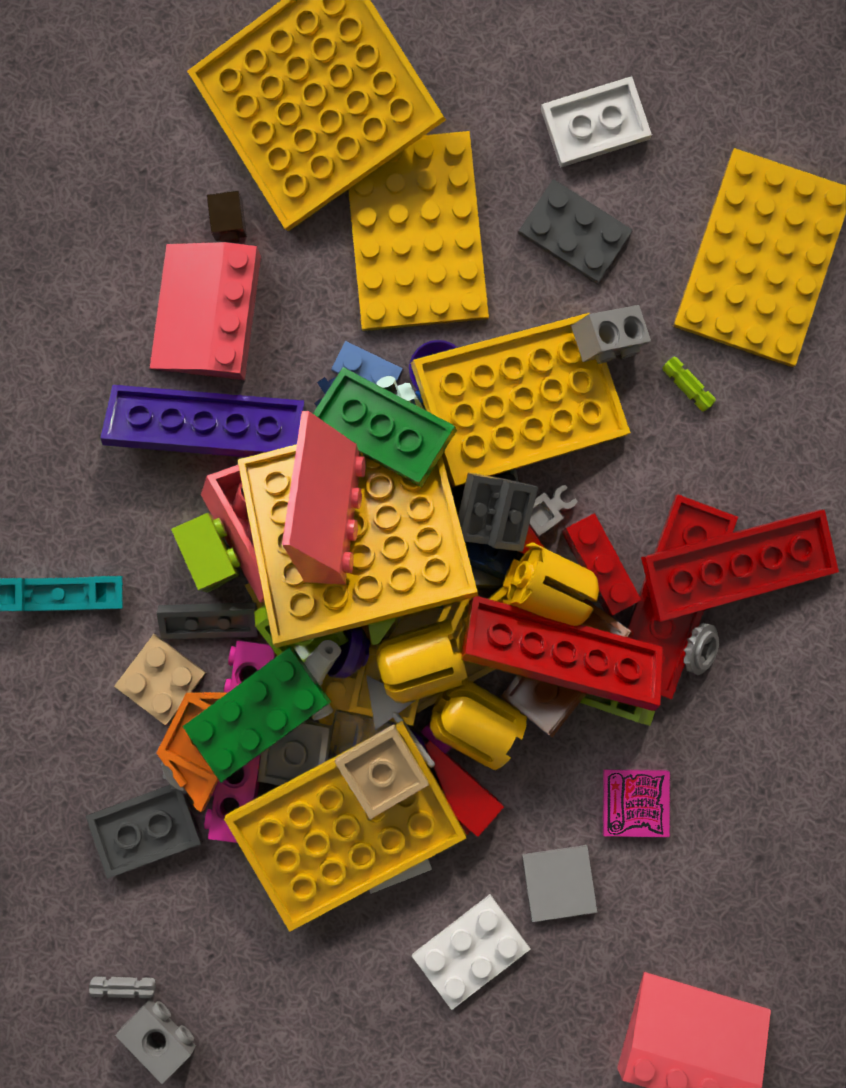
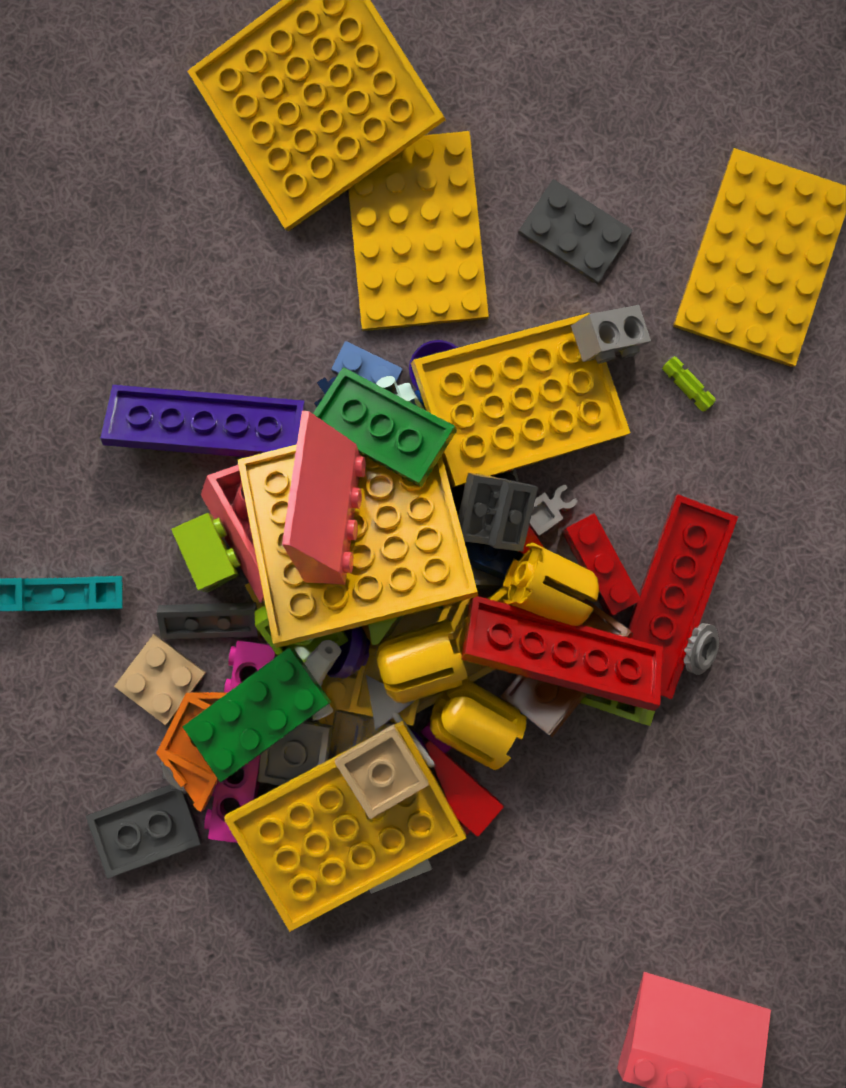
(122, 987): light grey axle -> none
(158, 1058): light grey brick -> none
(206, 309): coral slope -> none
(226, 216): dark brown brick -> none
(470, 952): white plate -> none
(559, 883): light grey tile -> none
(596, 121): white plate -> none
(636, 803): dark pink tile -> none
(739, 565): red plate -> none

